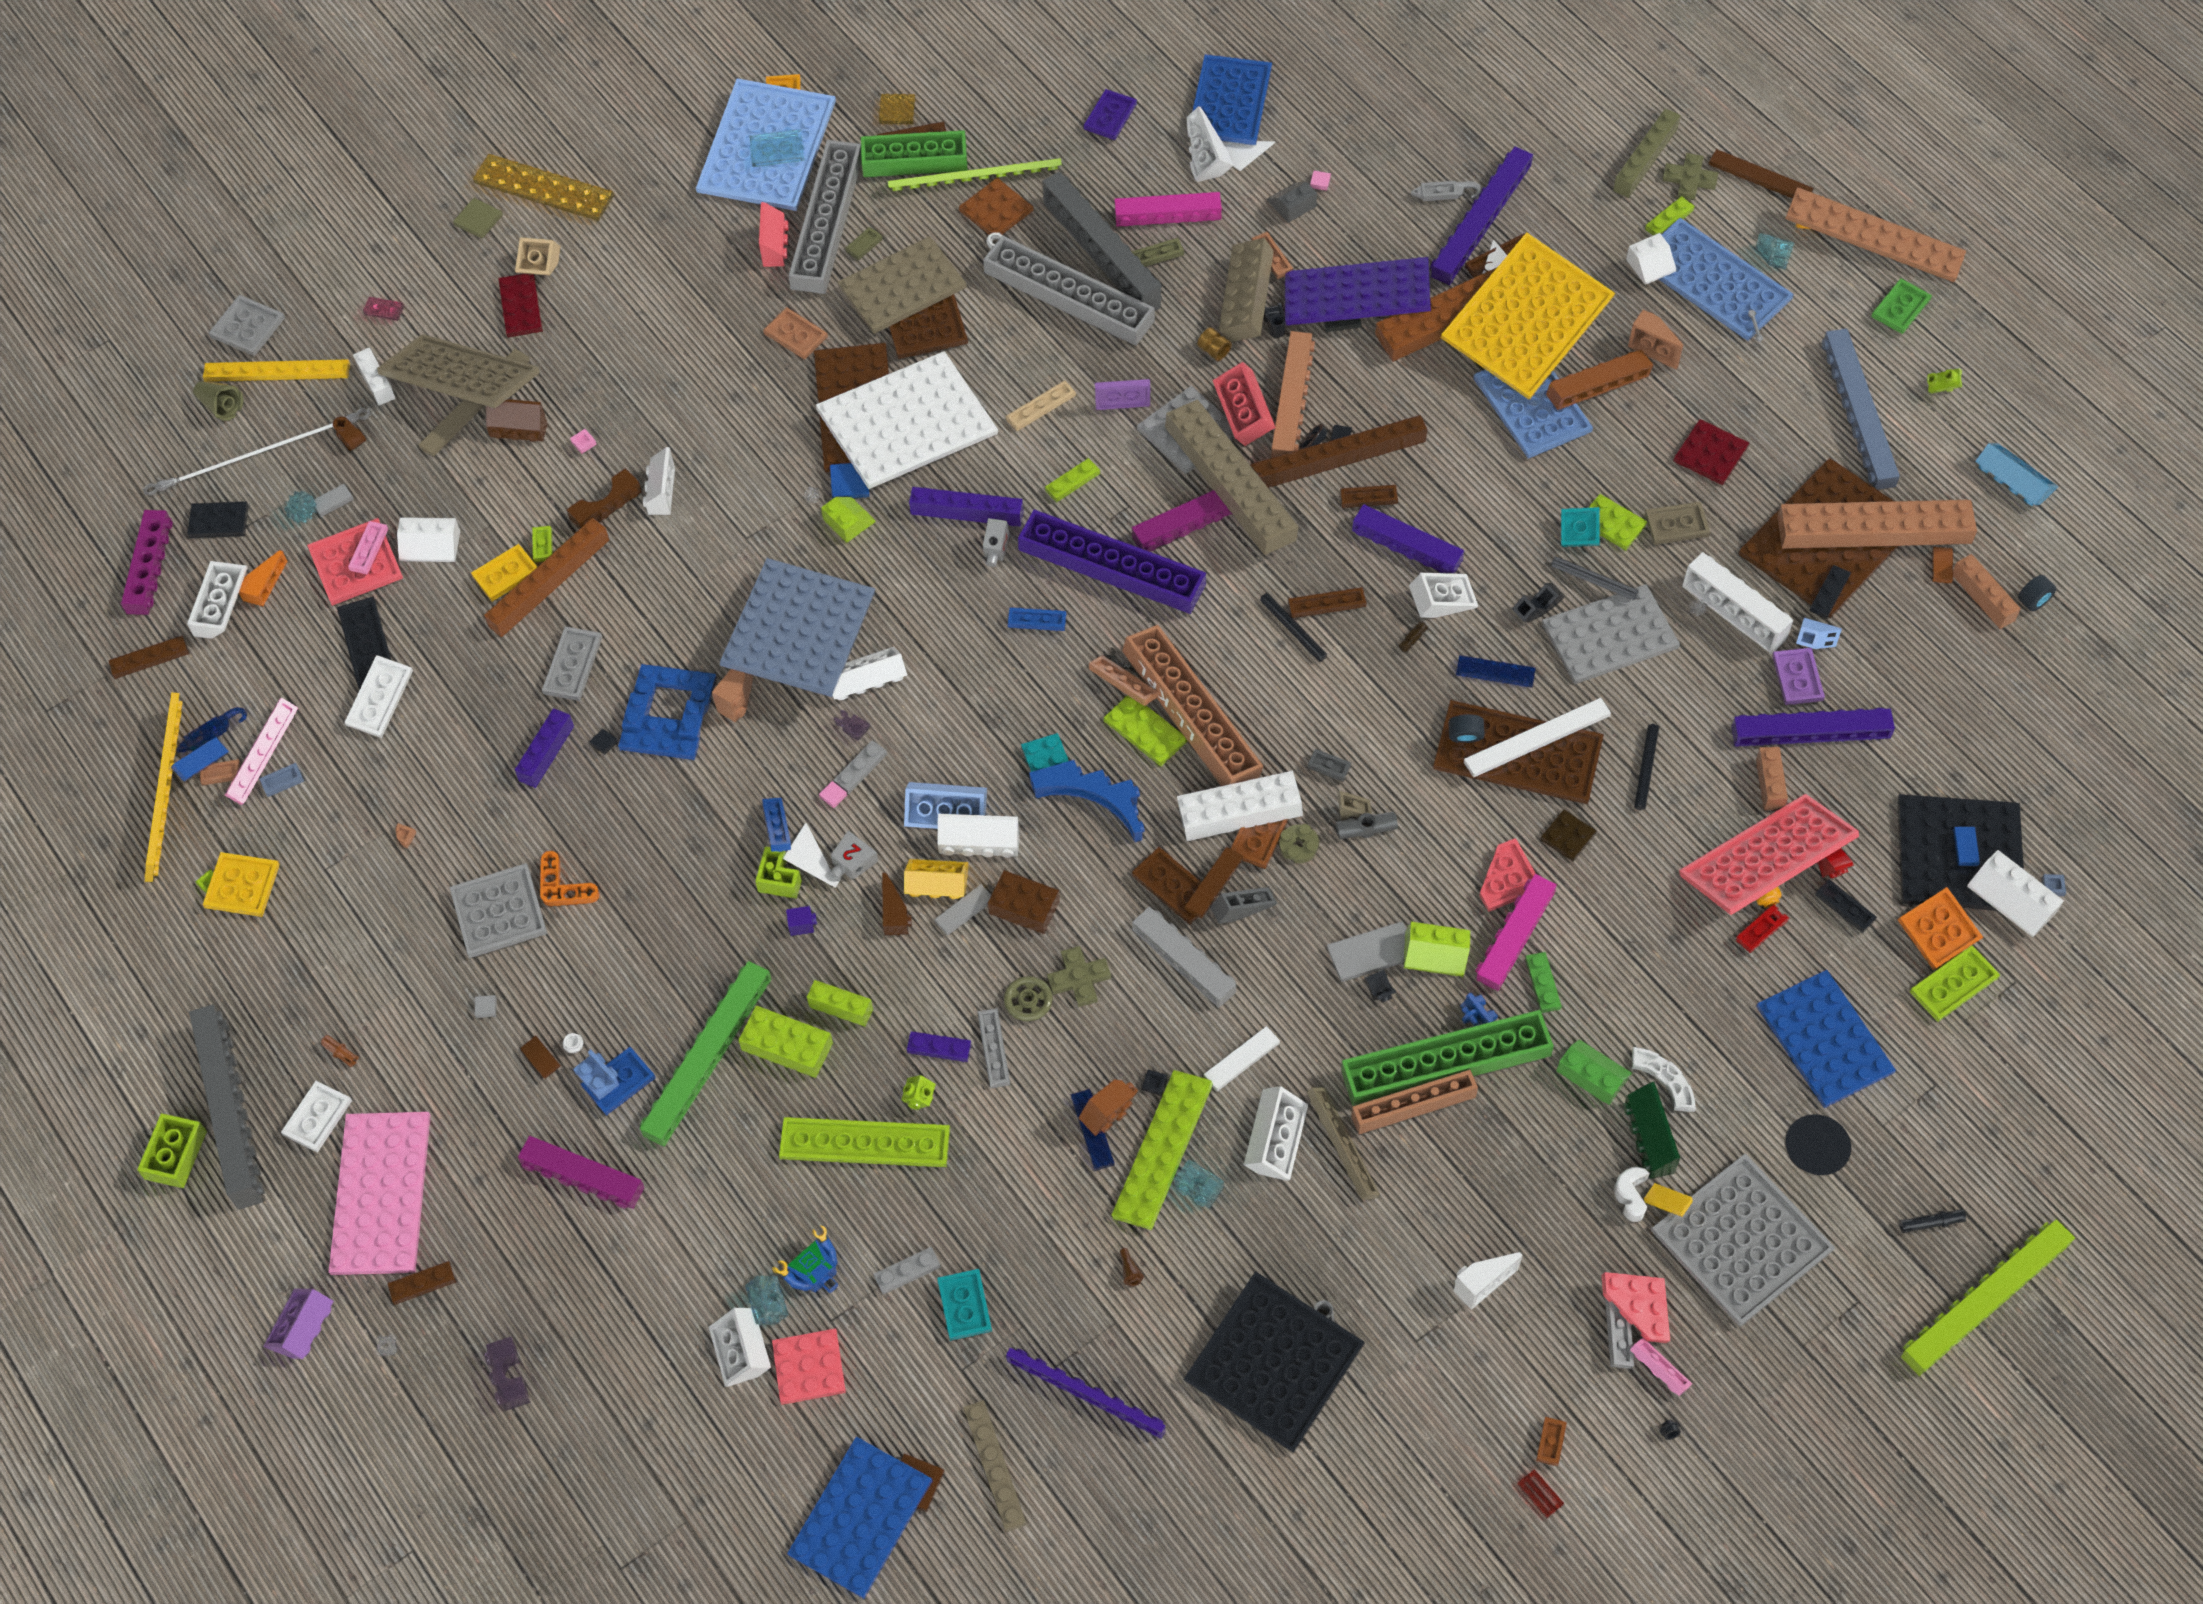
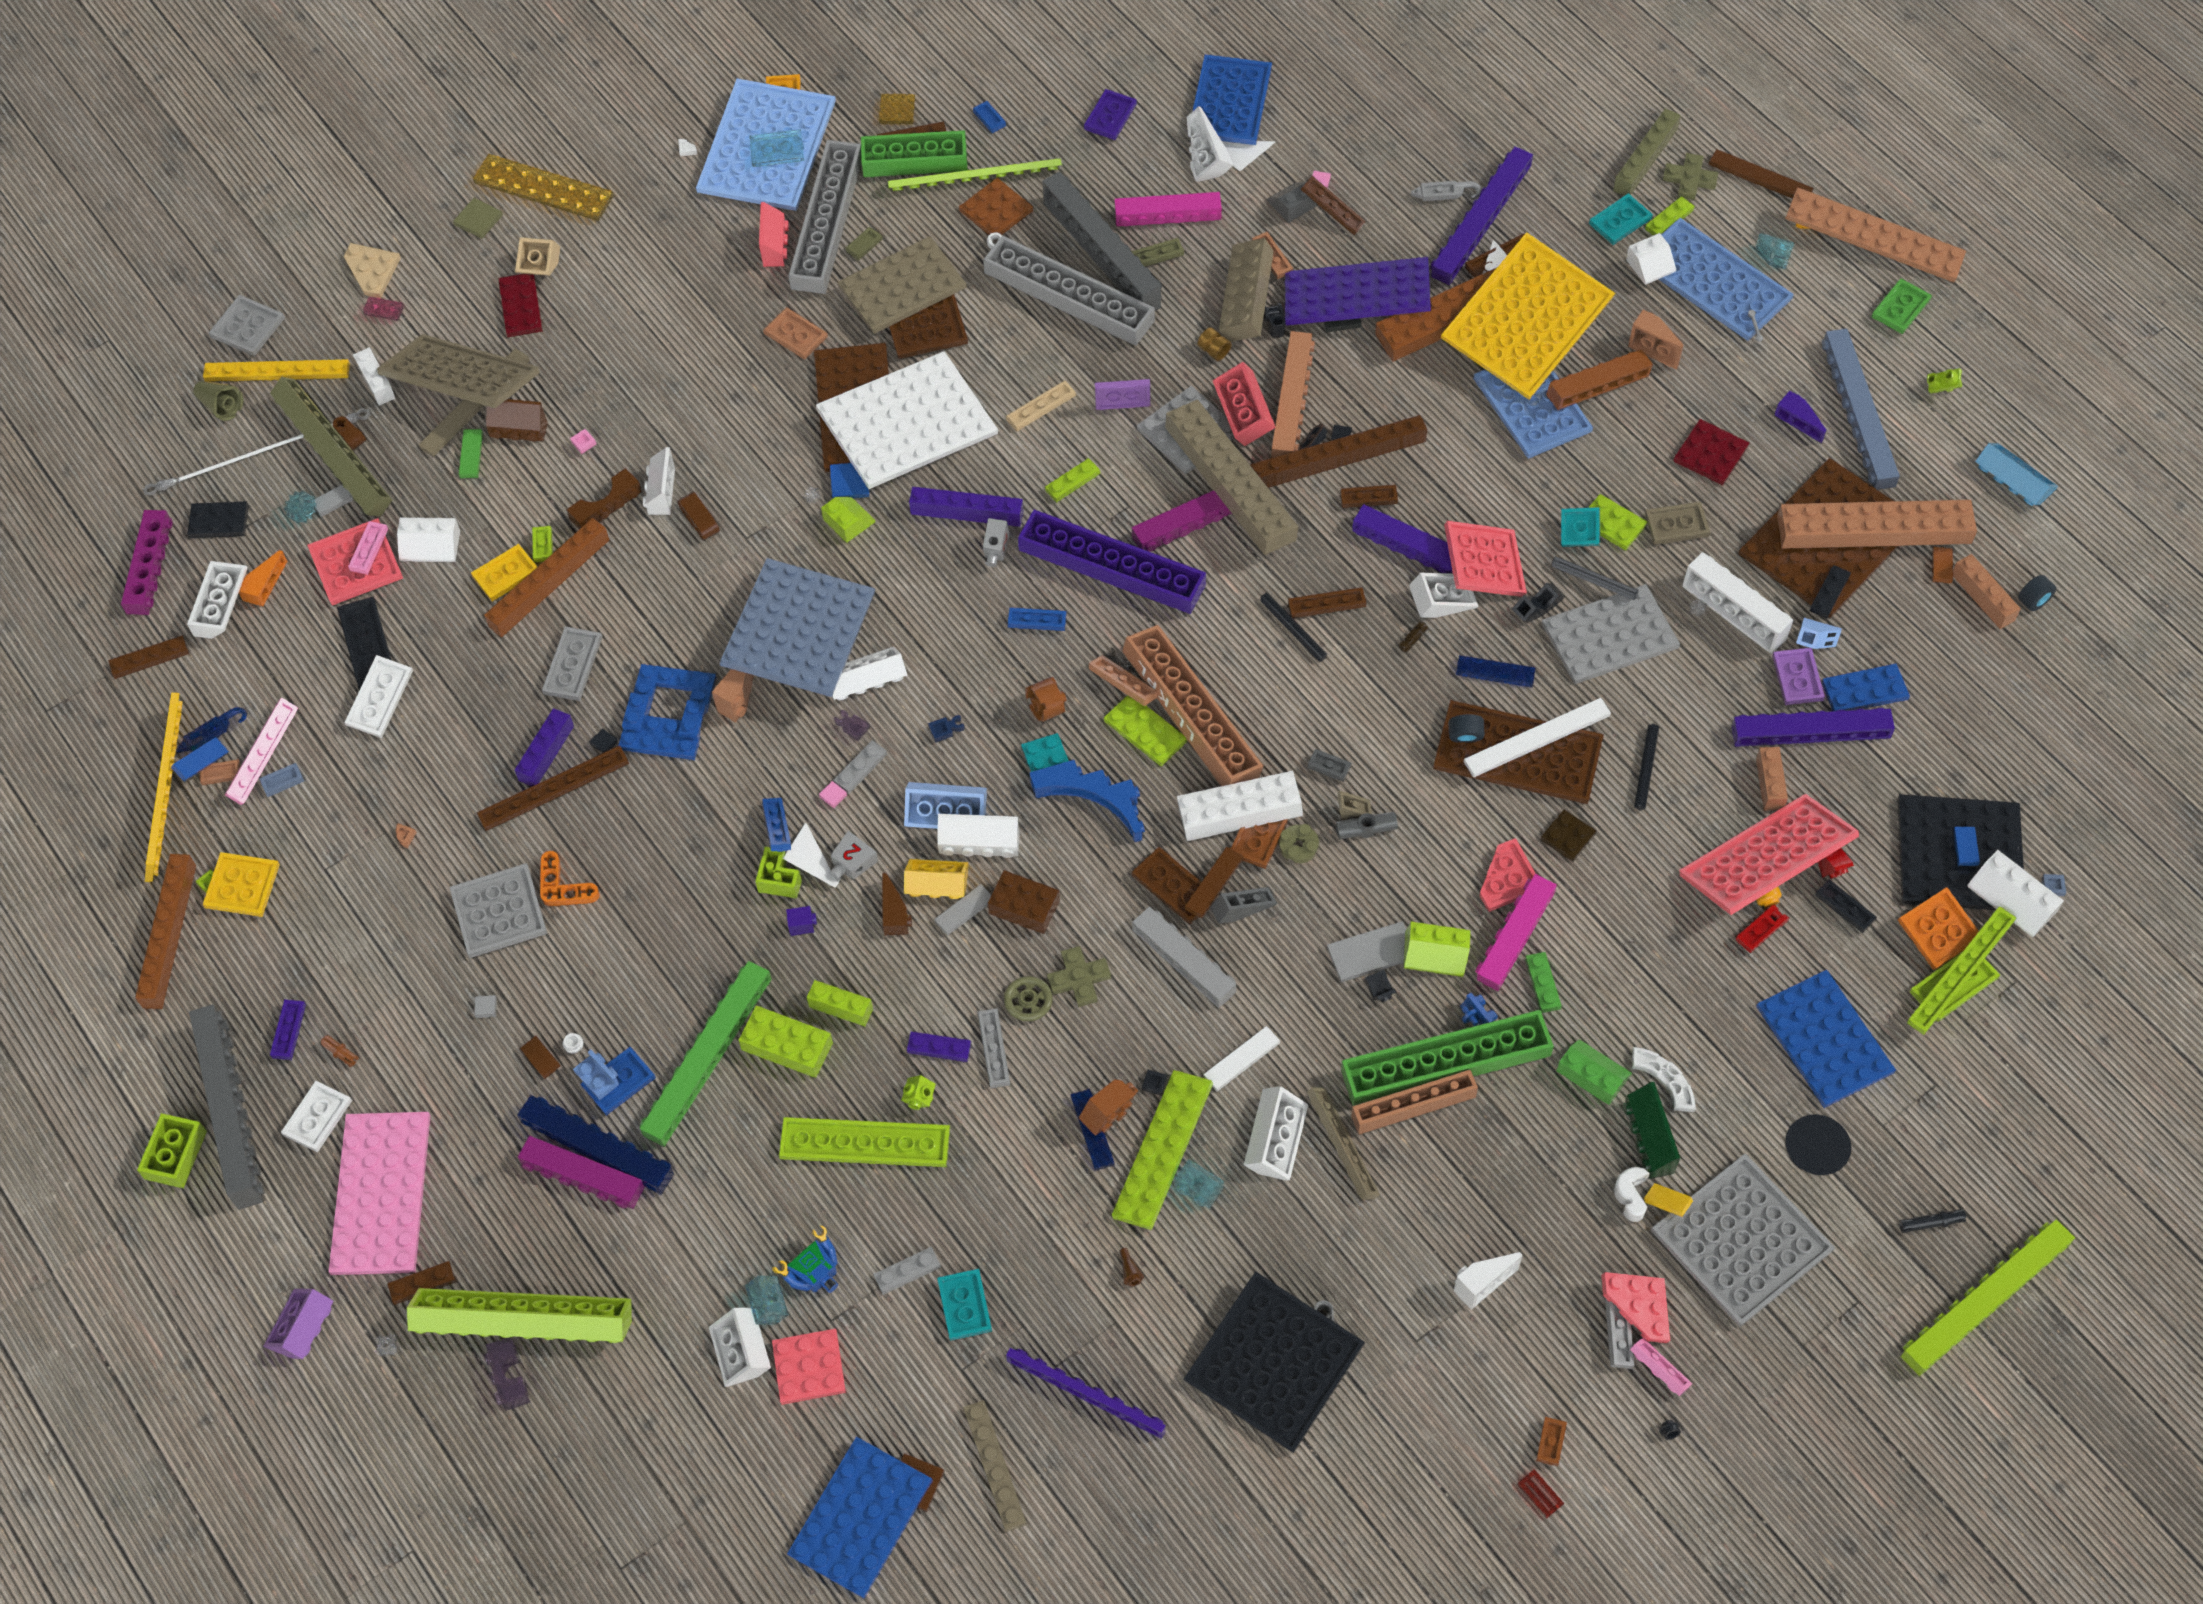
(165, 931): none -> dark orange brick
(288, 1029): none -> dark purple plate
(331, 447): none -> olive brick
(371, 267): none -> tan plate
(471, 453): none -> bright green tile
(519, 1315): none -> lime brick
(552, 788): none -> reddish brown plate
(595, 1144): none -> clear blue brick
(686, 148): none -> white tile
(698, 516): none -> reddish brown beam
(942, 728): none -> dark blue plate
(989, 117): none -> blue tile
(1045, 699): none -> dark orange brick
(1333, 205): none -> reddish brown tile
(1485, 559): none -> coral plate
(1620, 219): none -> teal plate
(1799, 414): none -> dark purple slope
(1865, 688): none -> blue plate
(1961, 970): none -> lime plate

